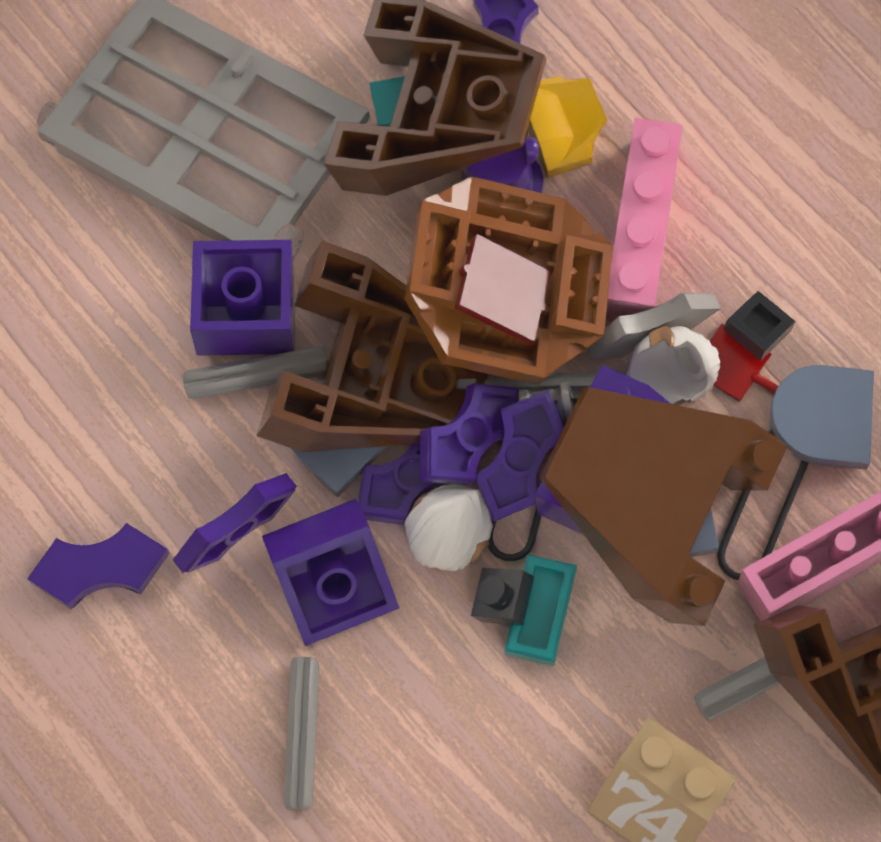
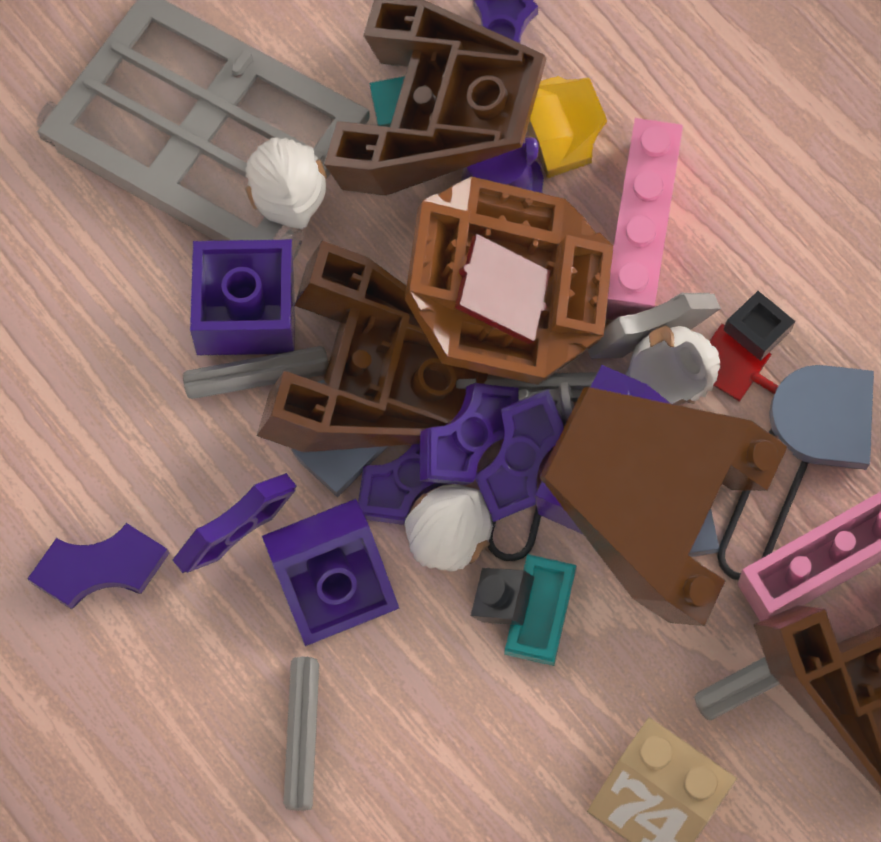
(285, 182): none -> white hair

